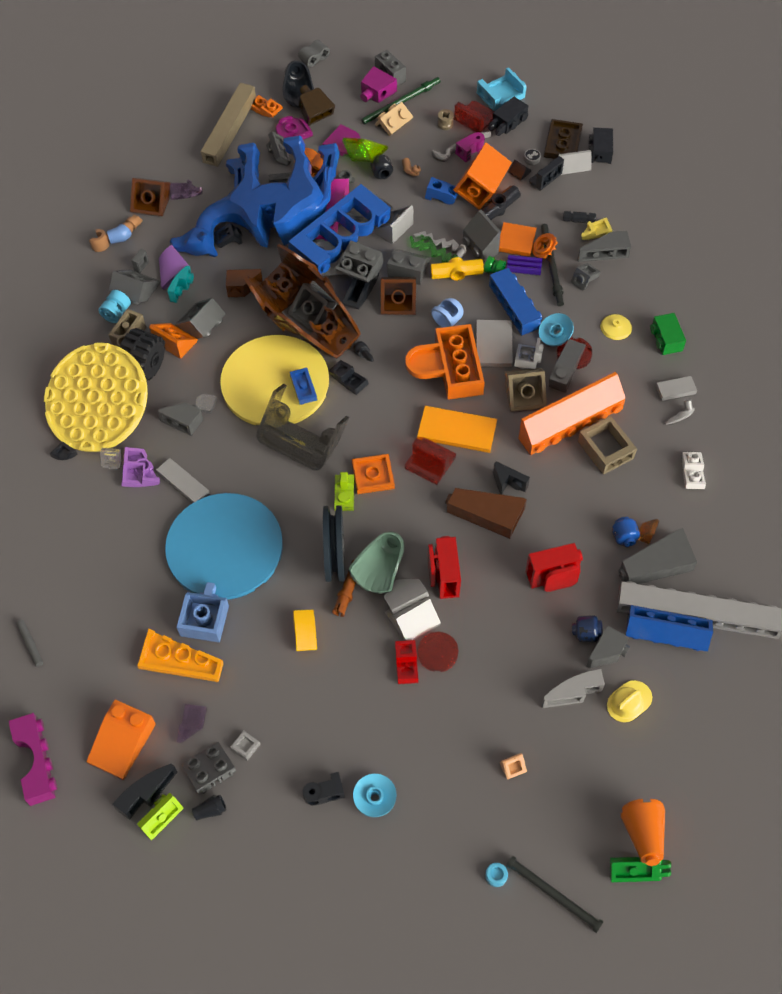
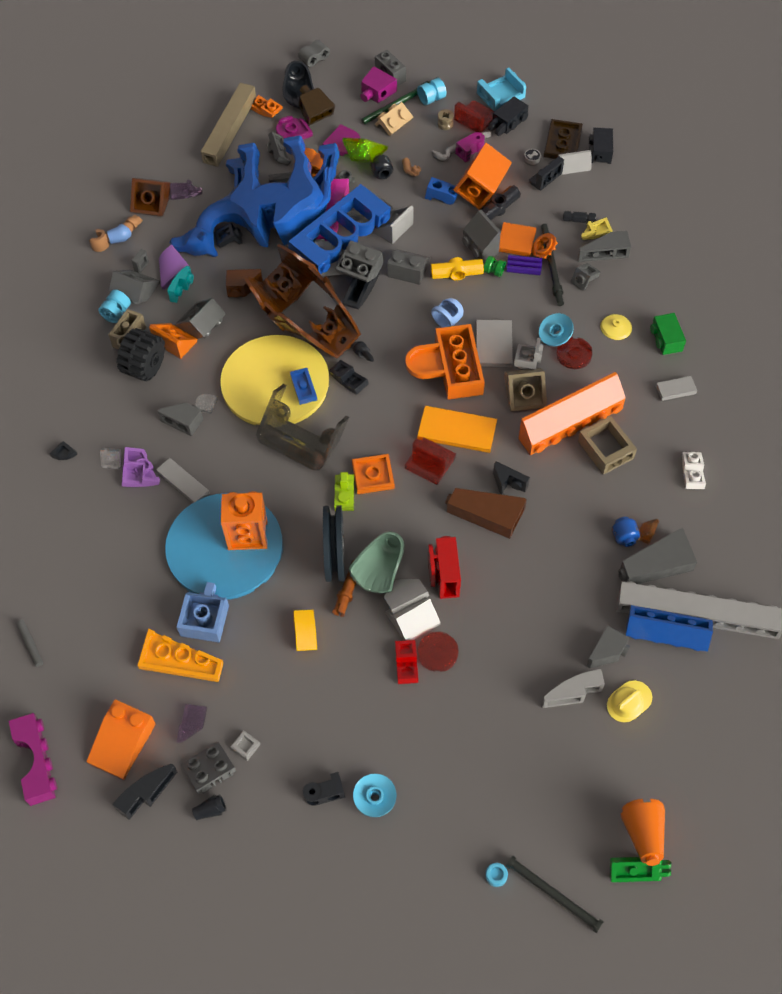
(95, 397): light yellow tile -> none
(160, 816): lime hinge -> none
(244, 520): none -> orange torso
(309, 305): dark grey slope -> none
(398, 295): reddish brown slope -> none
(431, 91): none -> medium azure wheel
(433, 243): piece -> none
(513, 766): light nougat slope -> none
(515, 301): blue brick -> none
(519, 170): black slope -> none
(554, 567): red brick -> none
(566, 365): dark grey slope -> none
(587, 628): dark blue head -> none
(682, 414): light grey bar -> none

